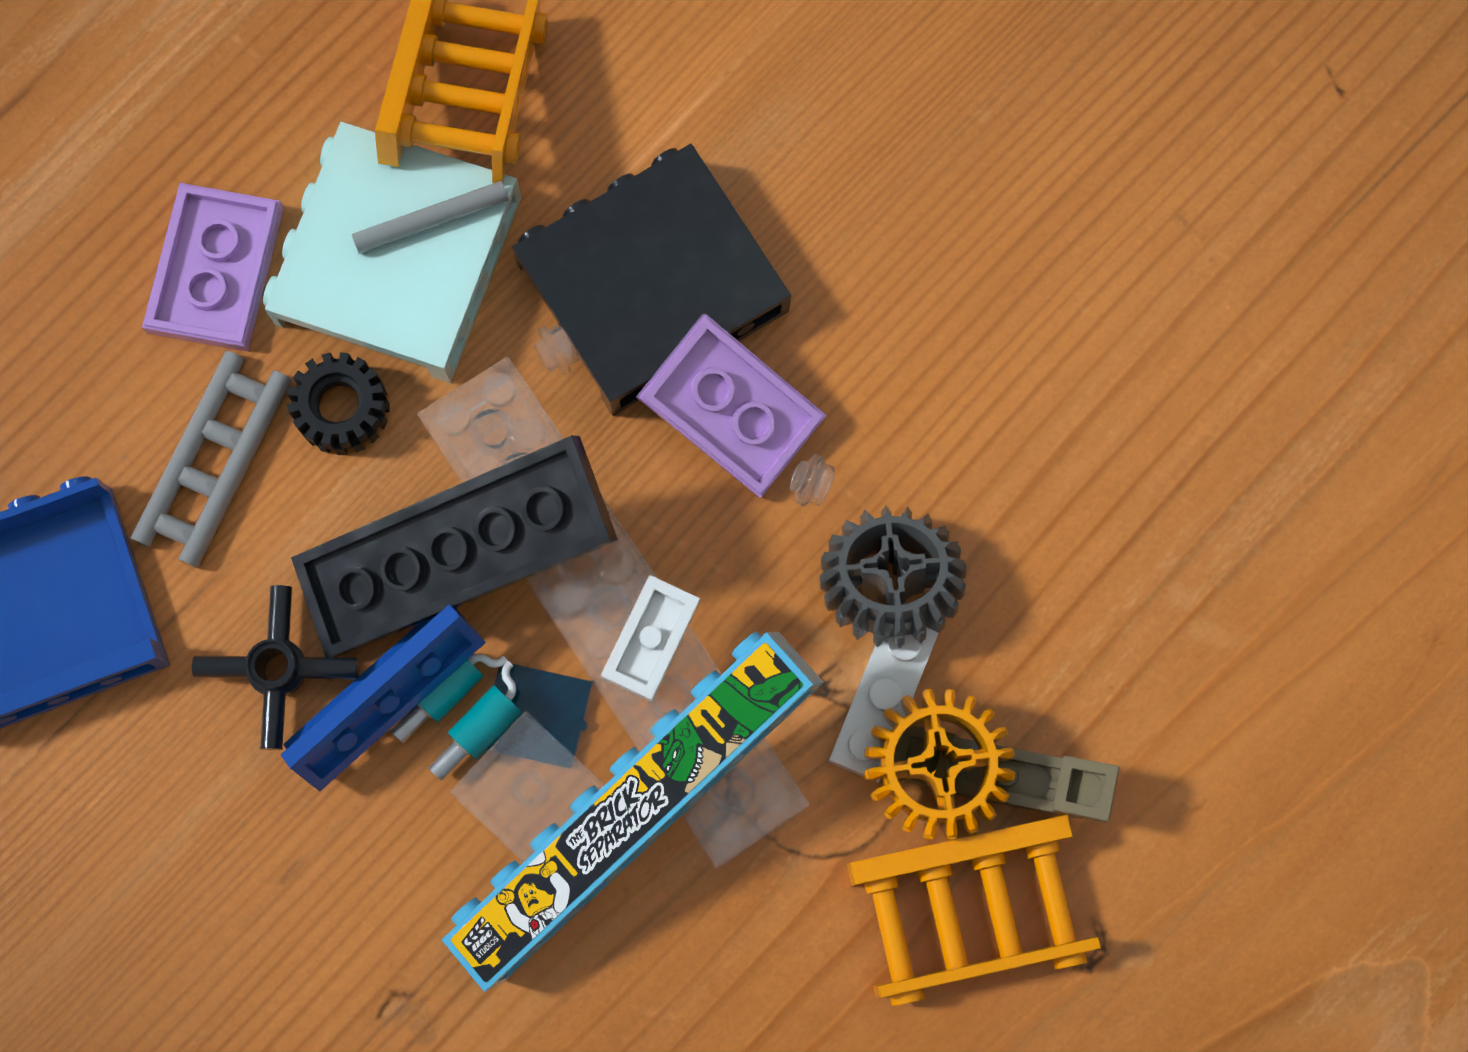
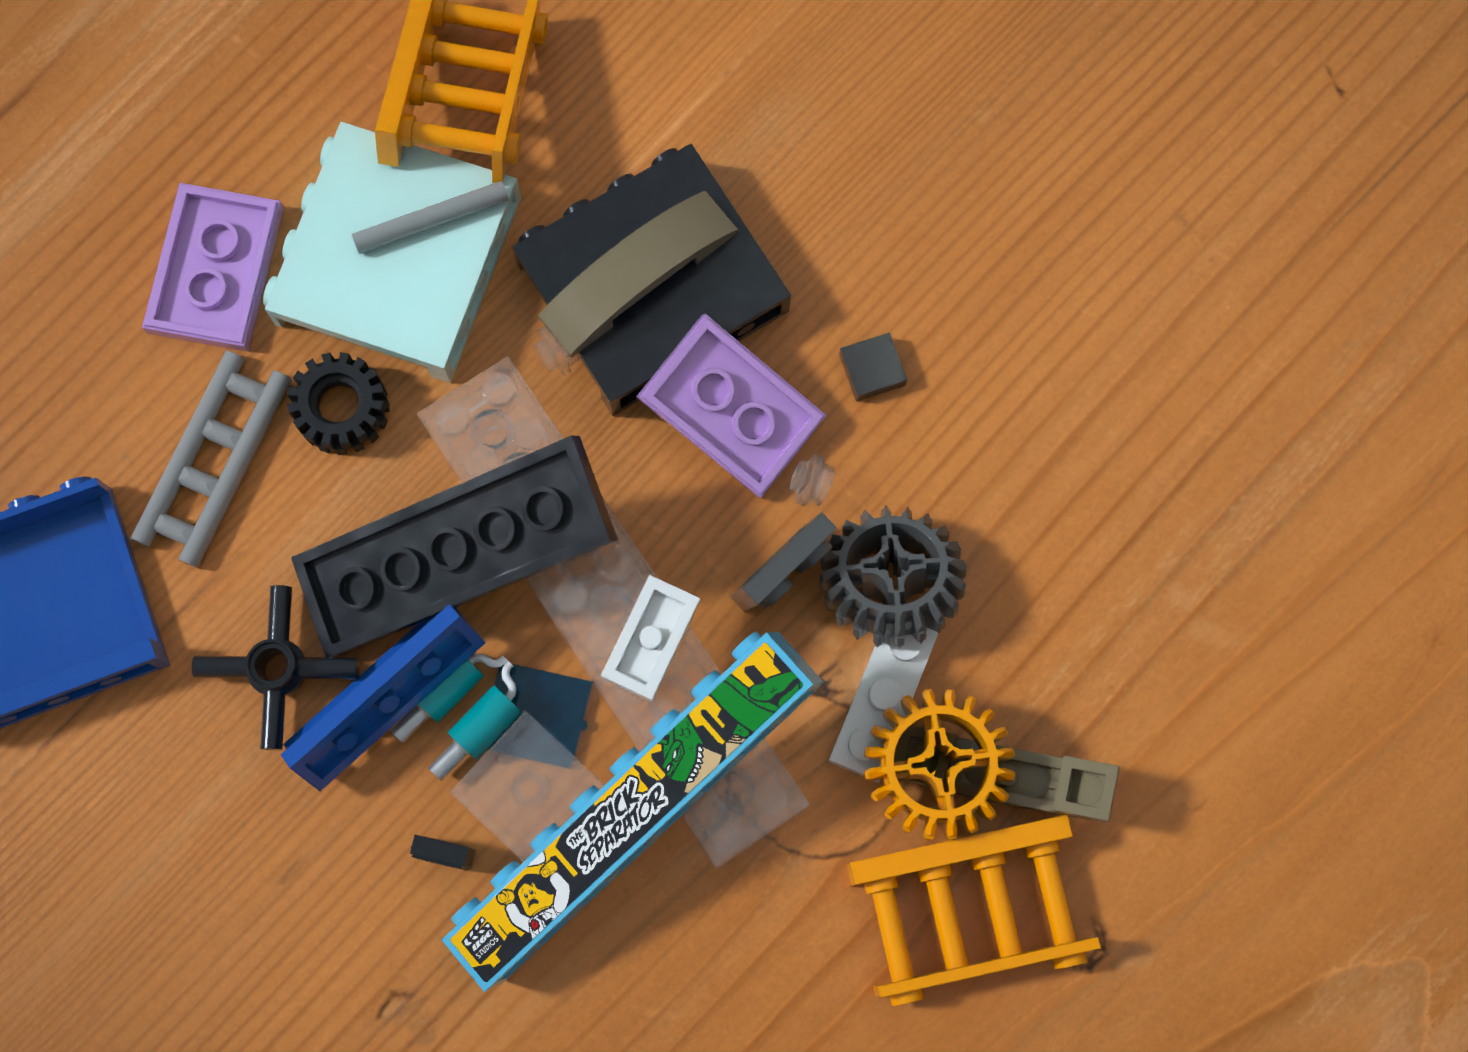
(442, 852): none -> black tile
(634, 269): none -> dark tan slope
(798, 553): none -> dark grey plate
(872, 366): none -> black tile

